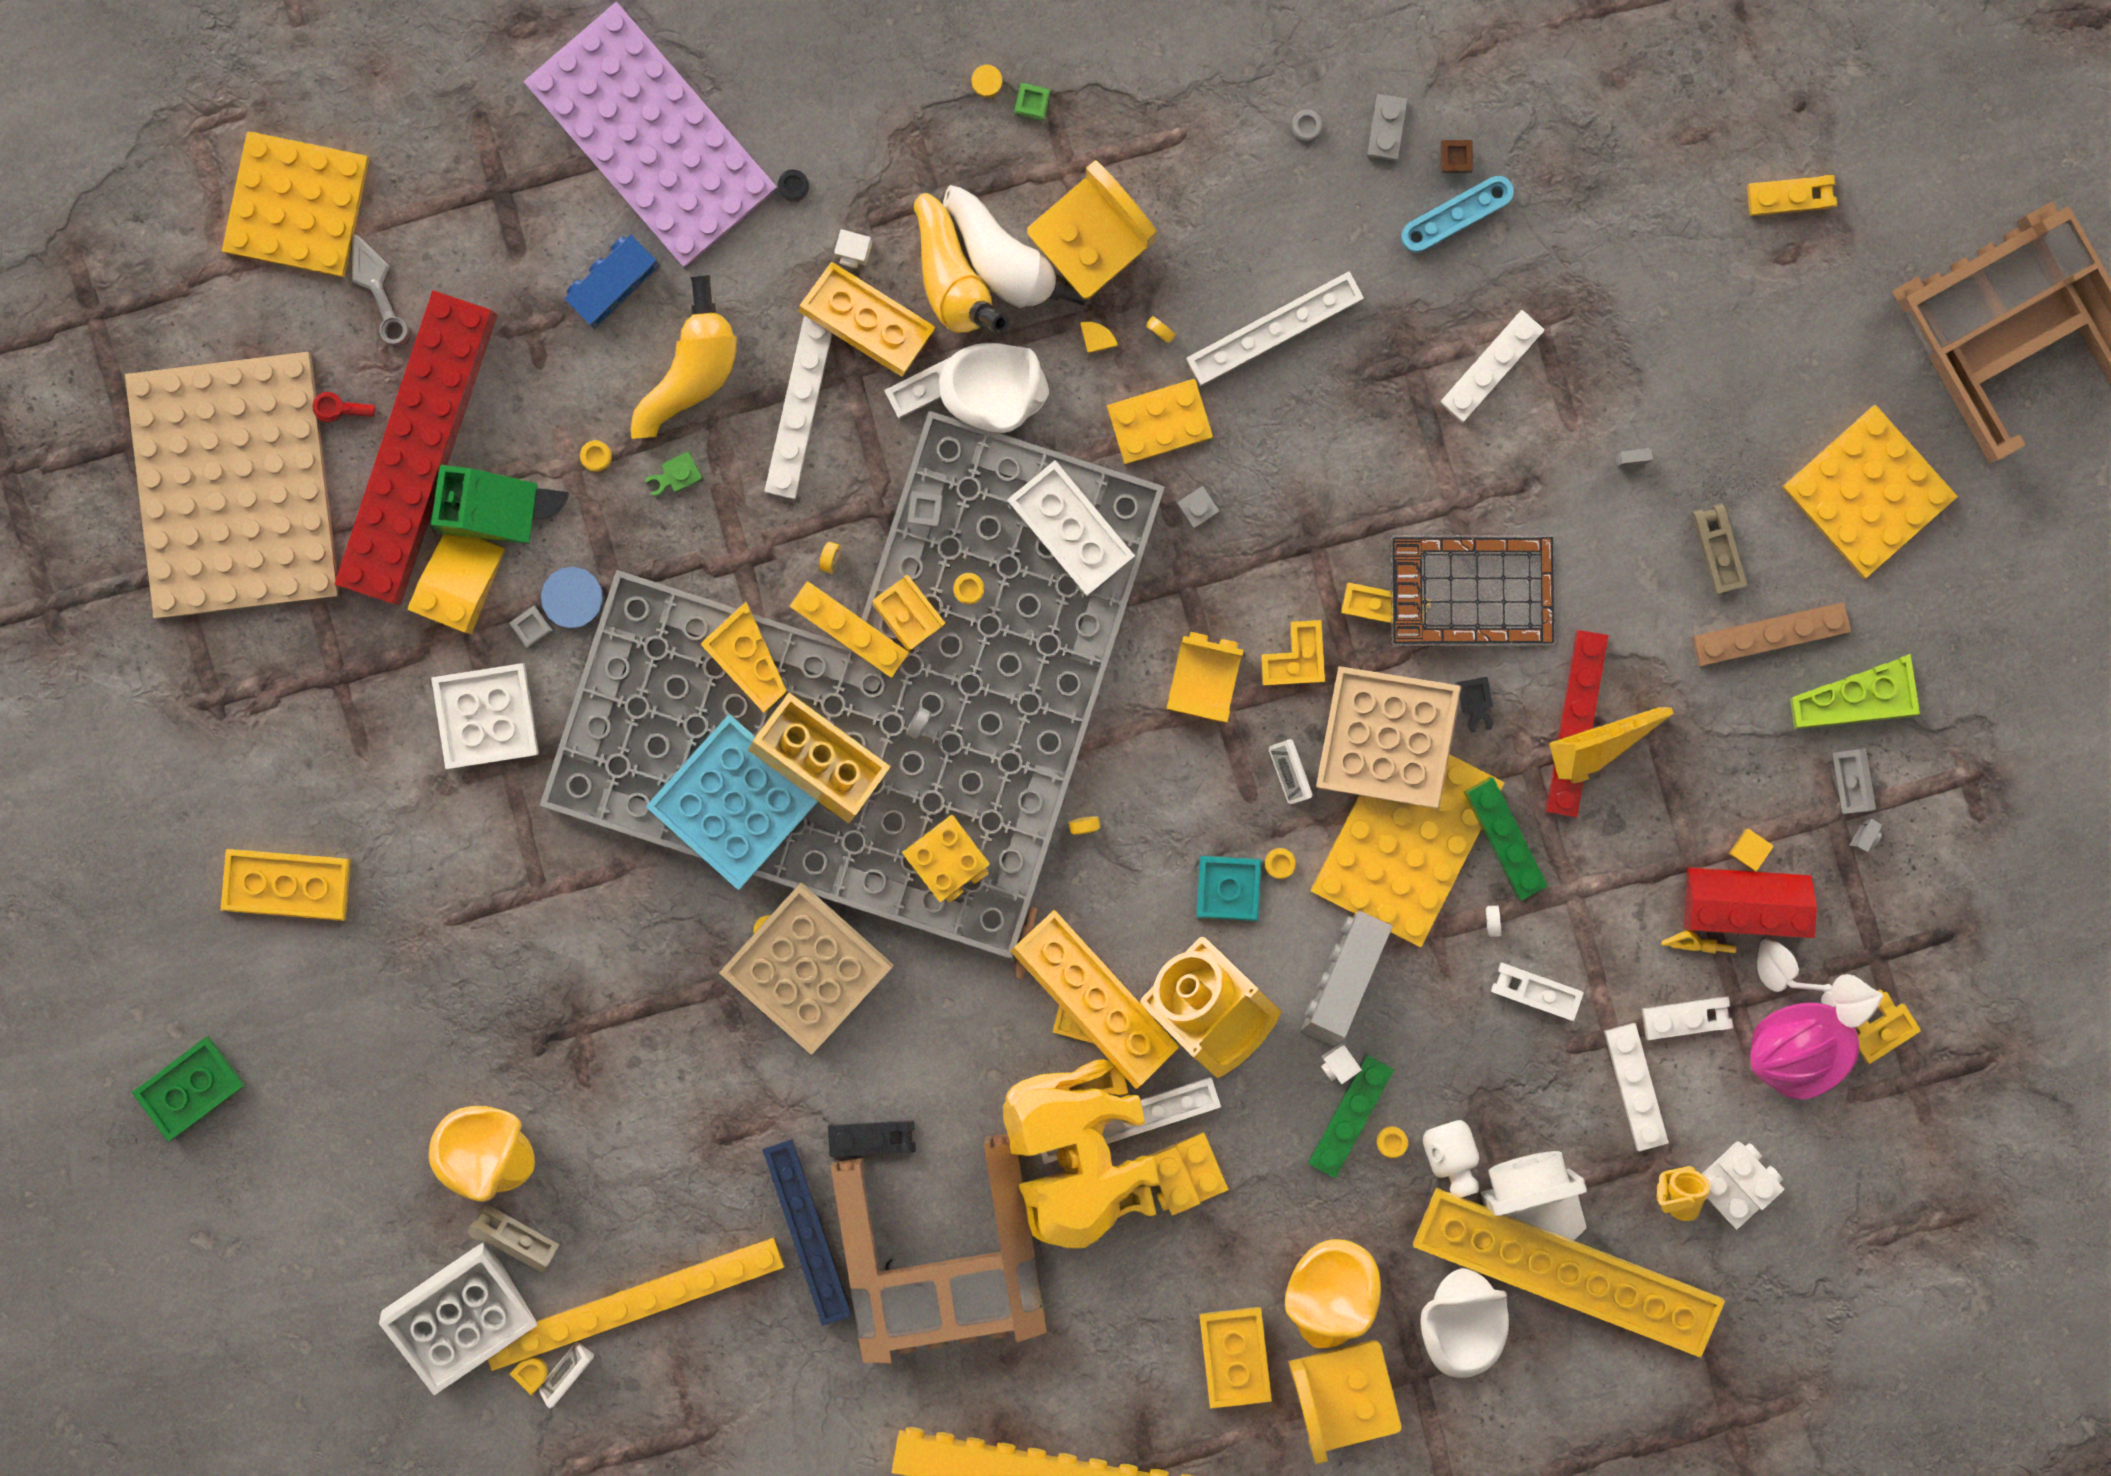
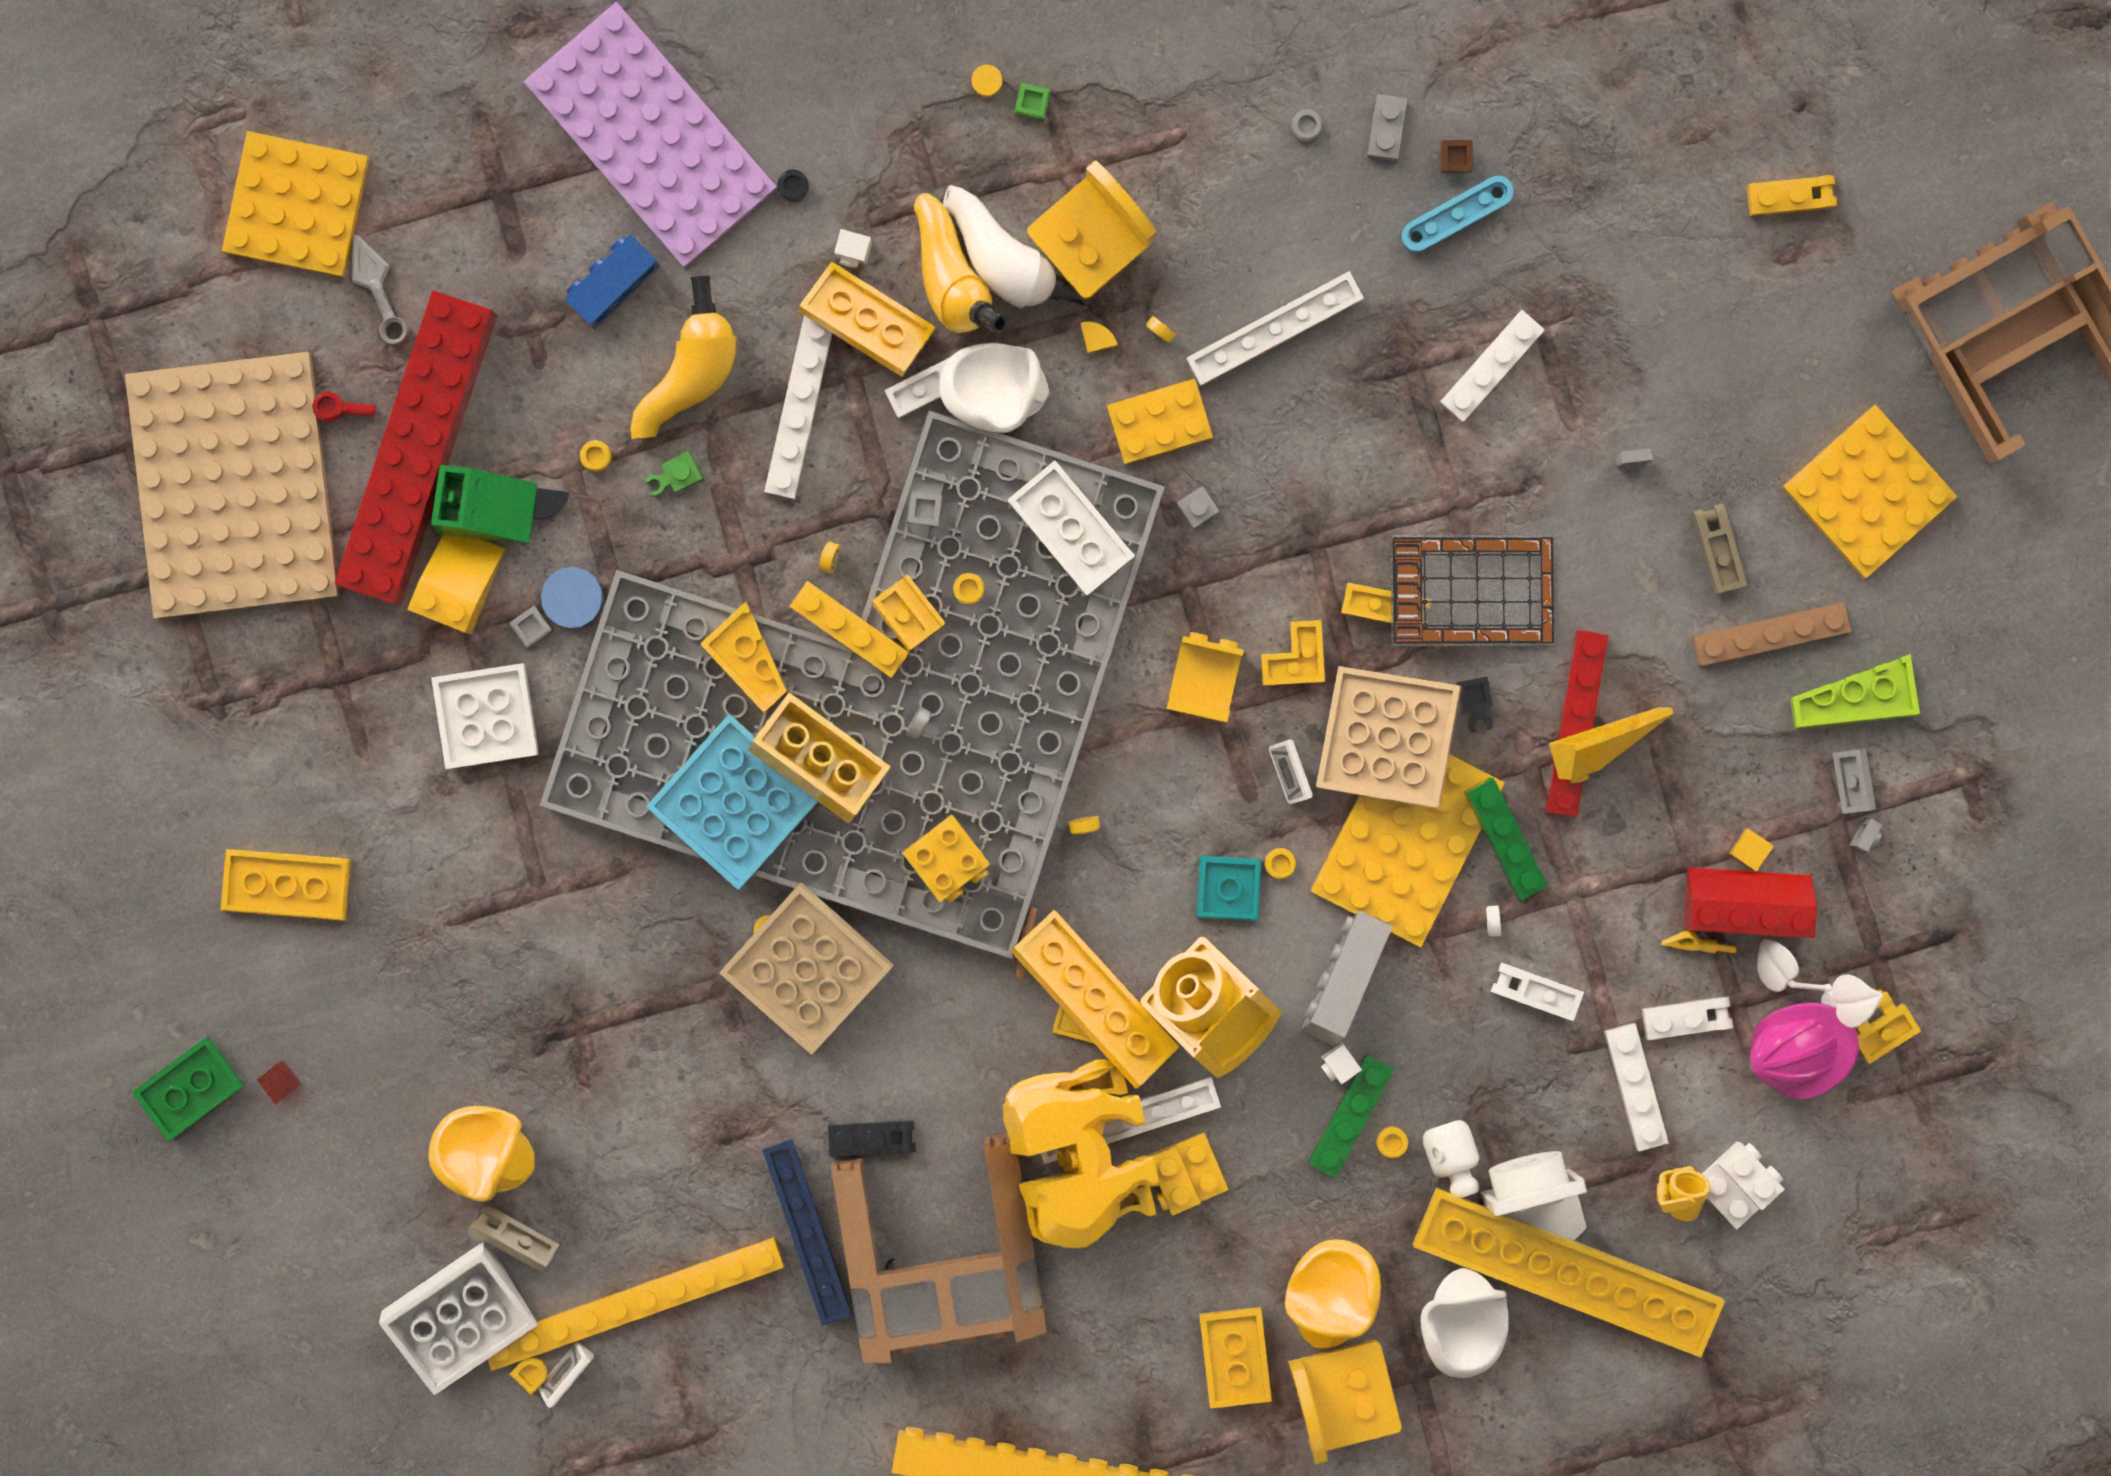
(279, 1081): none -> clear red tile

